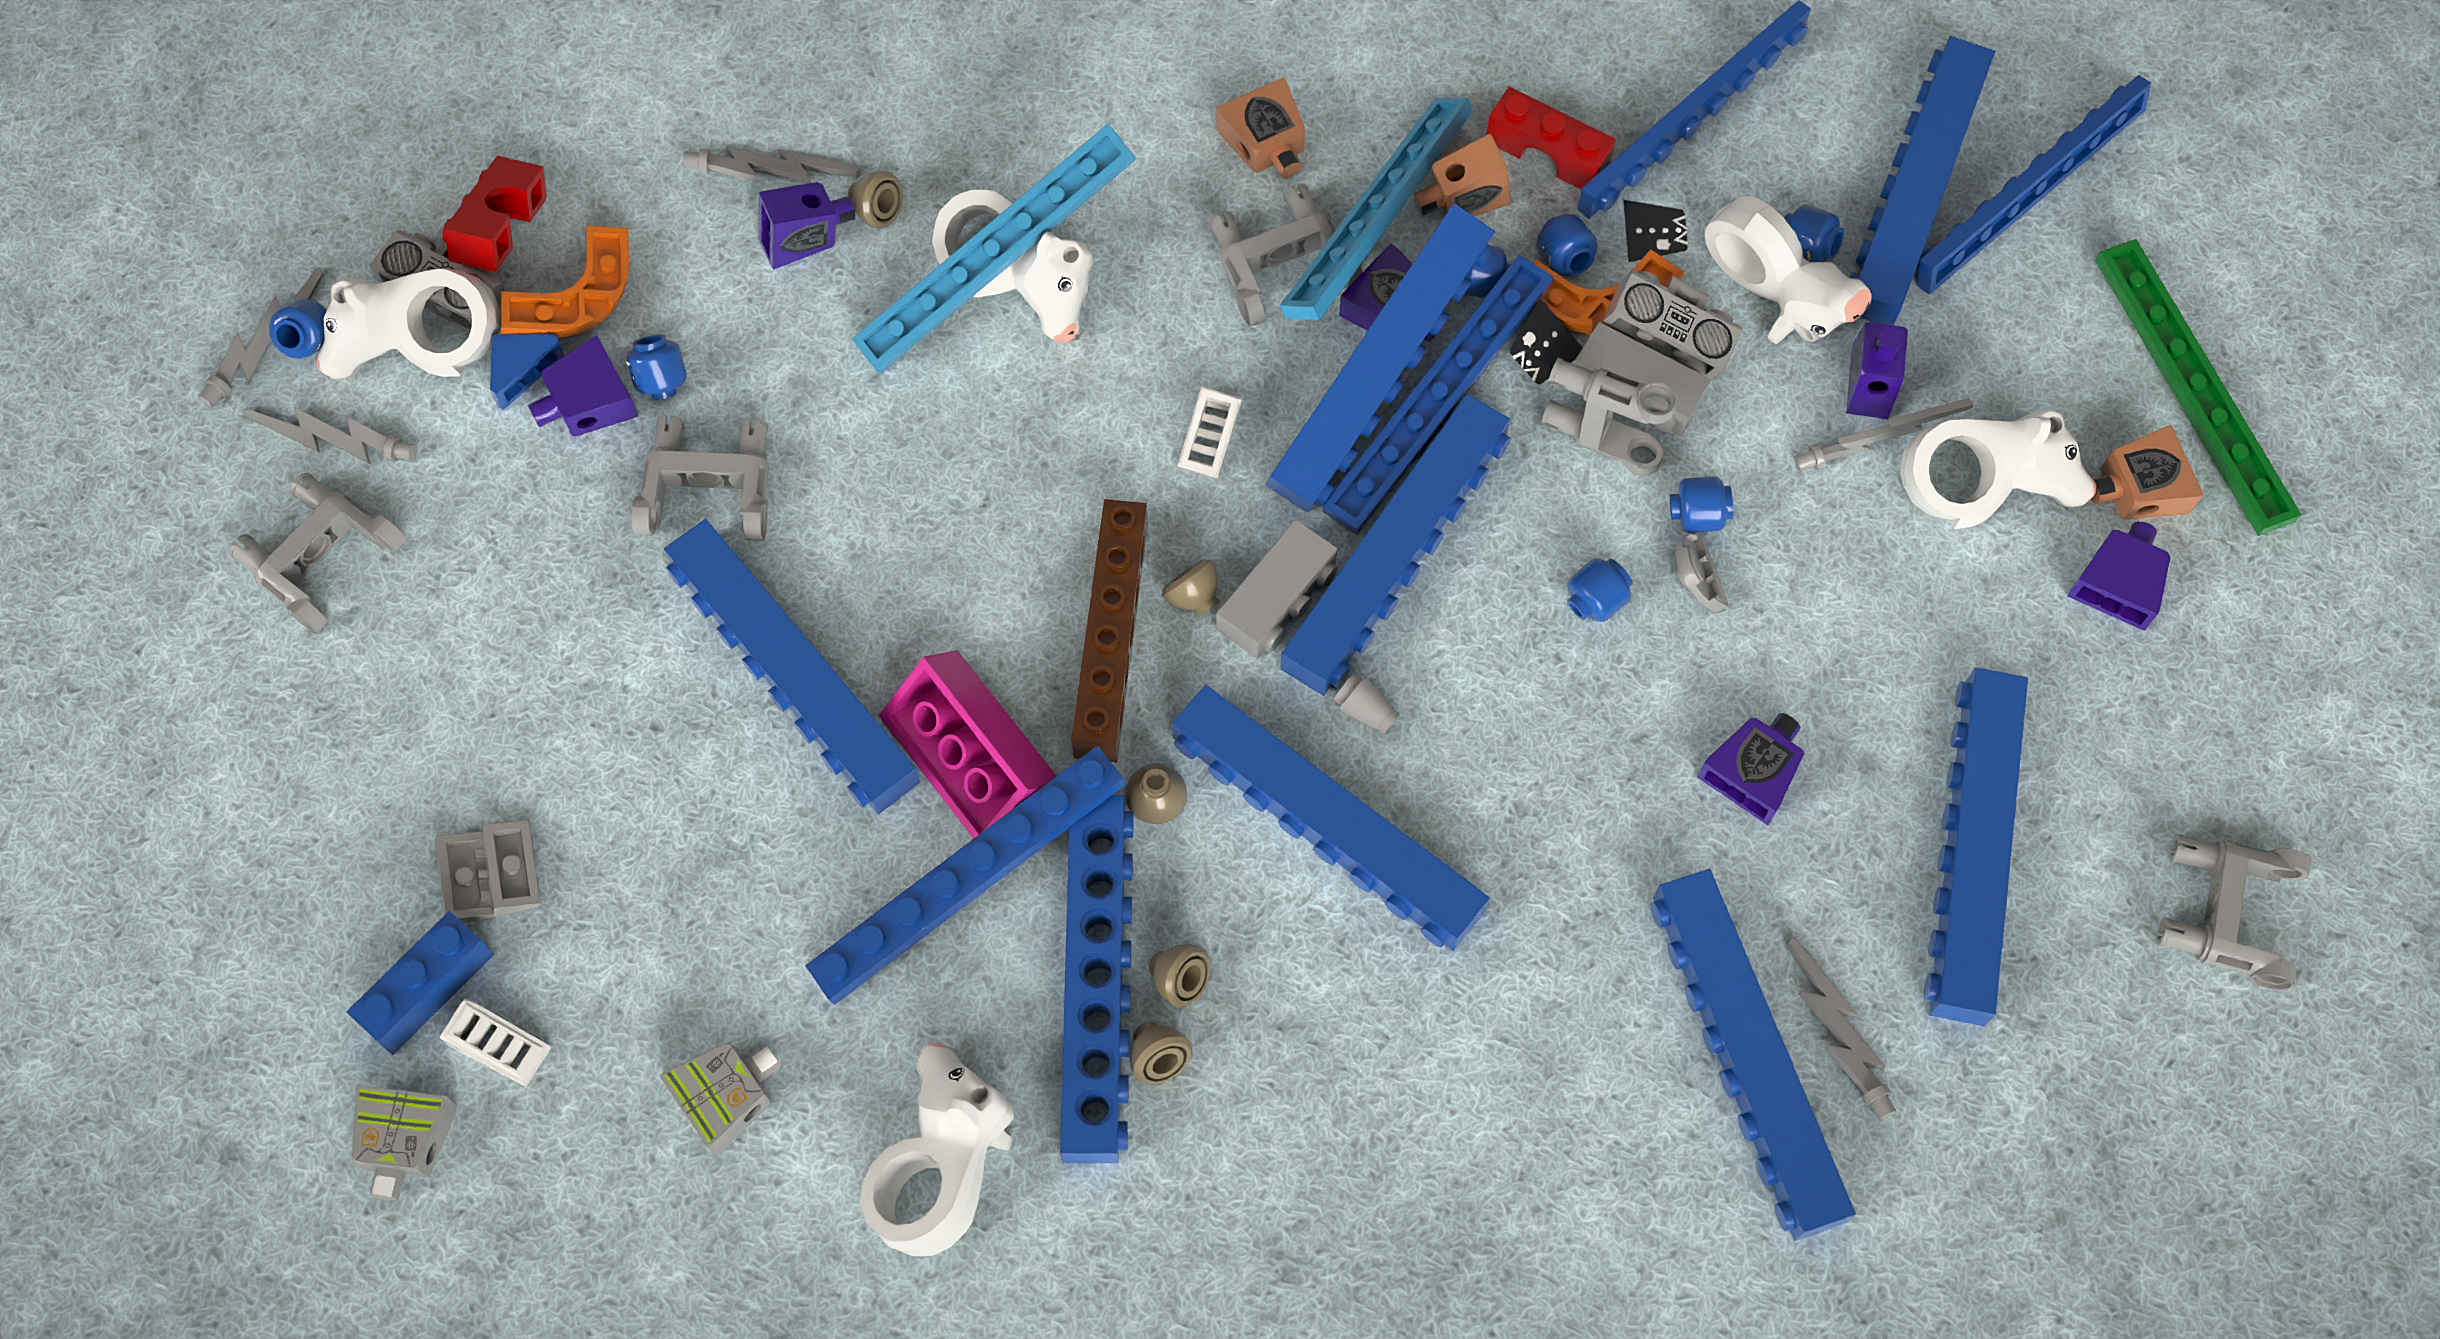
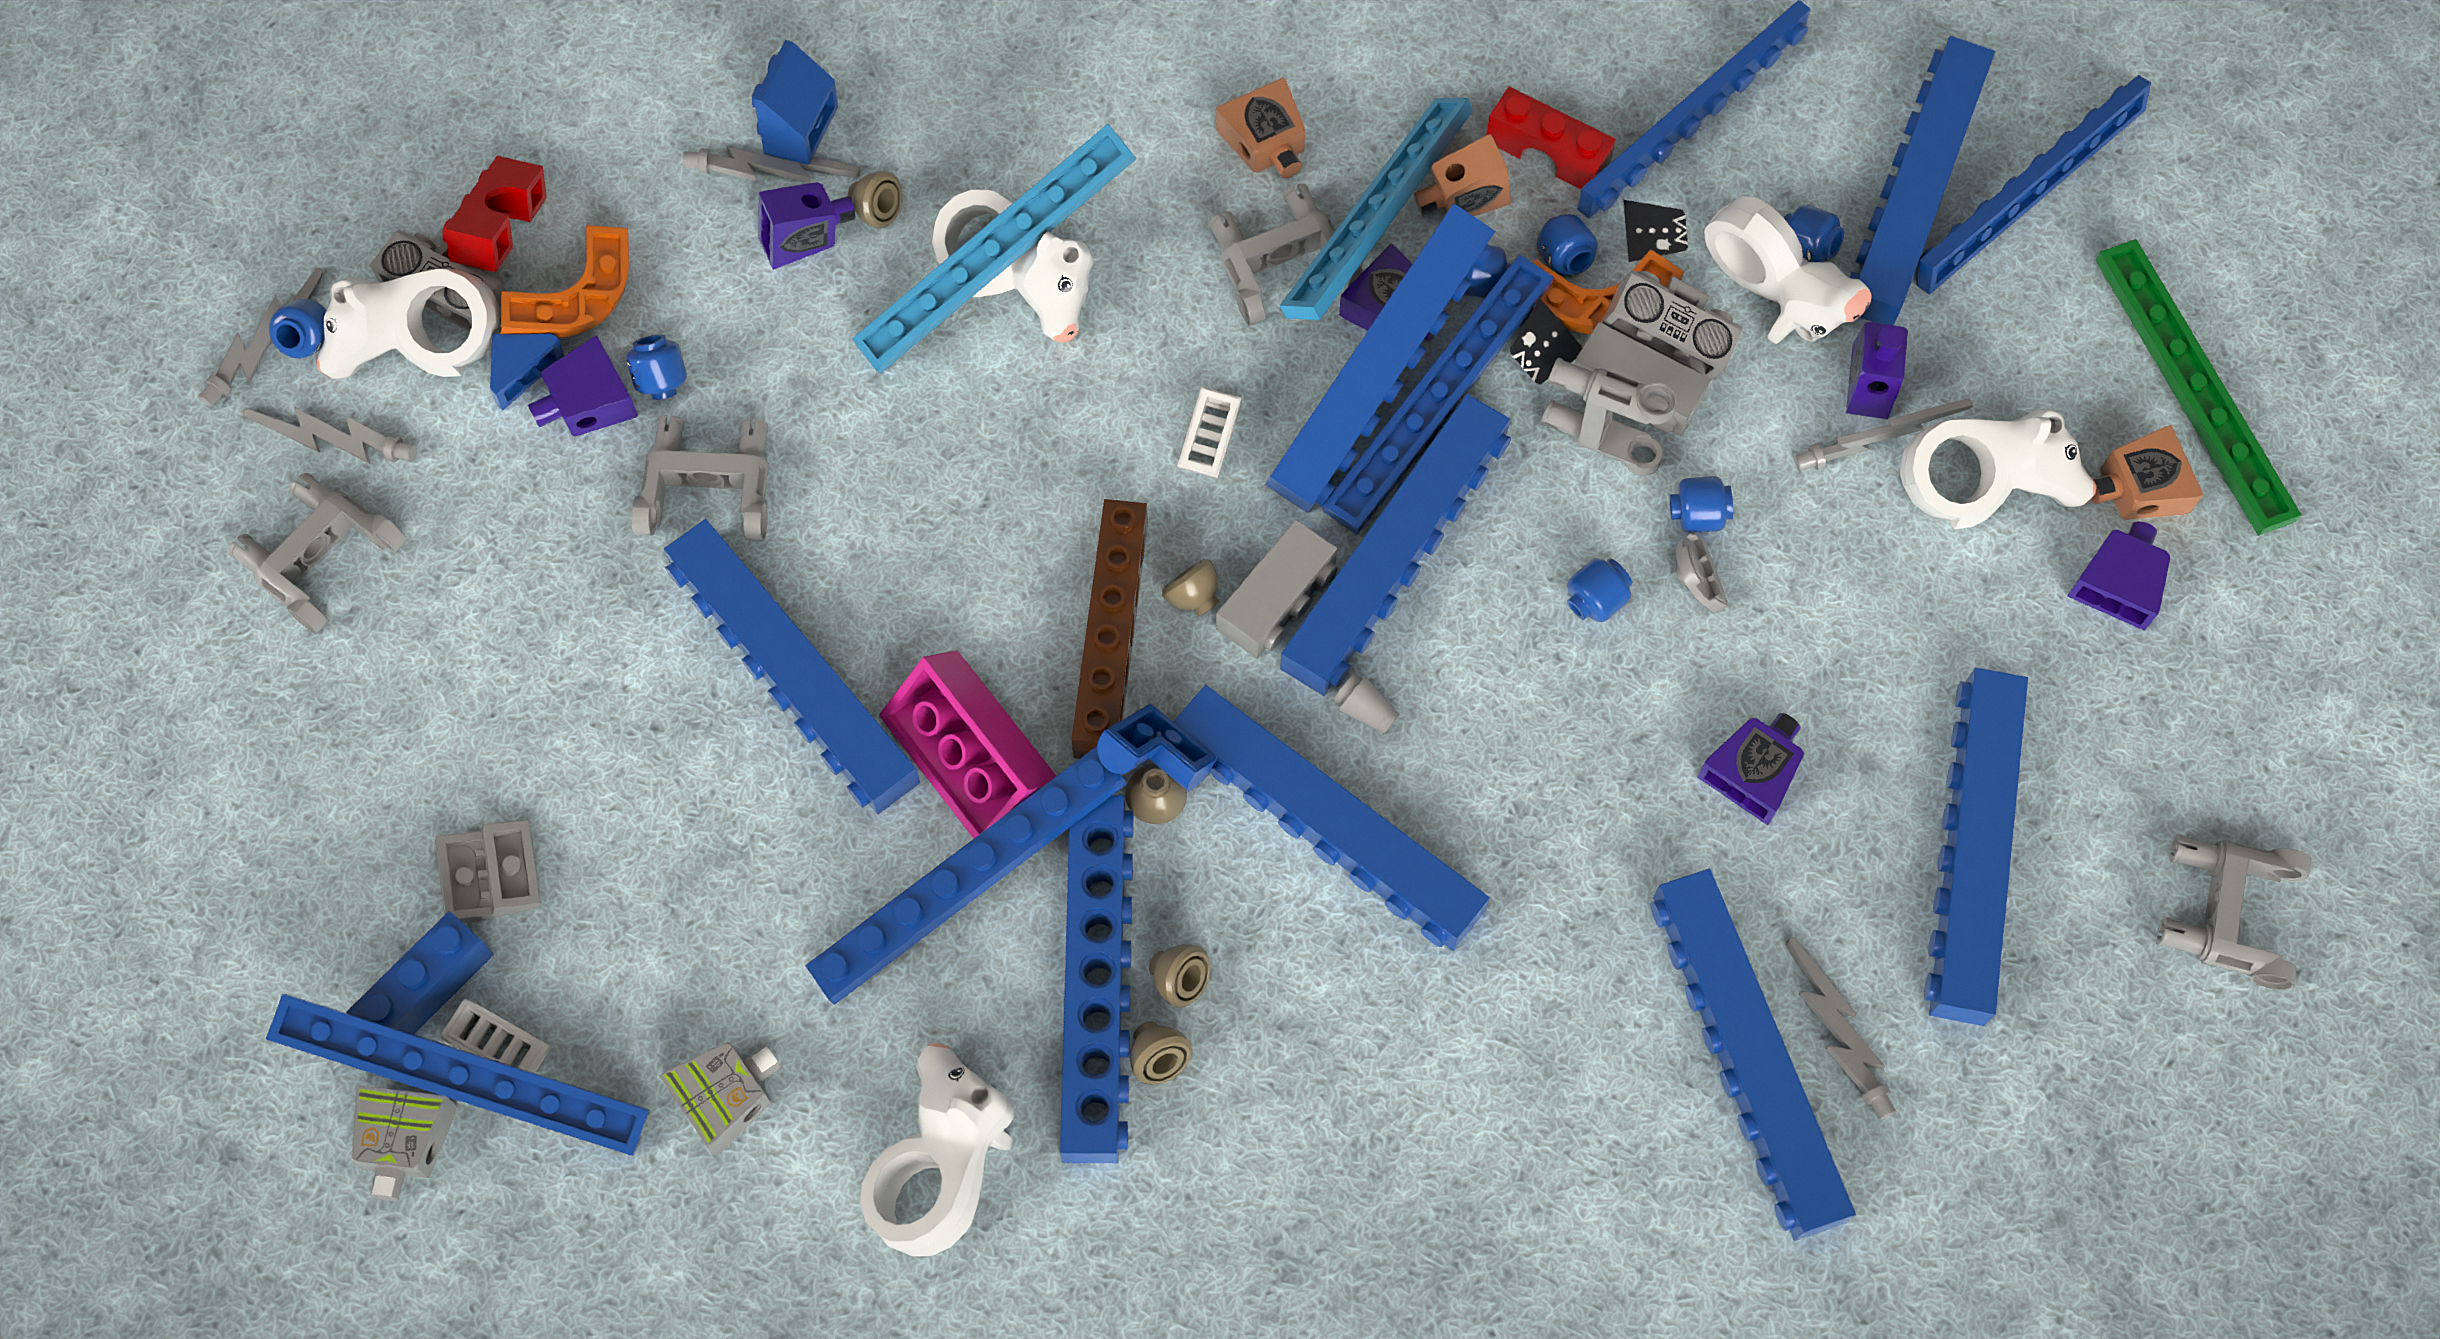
(457, 1074): none -> blue plate
(794, 105): none -> blue slope
(1154, 737): none -> blue brick

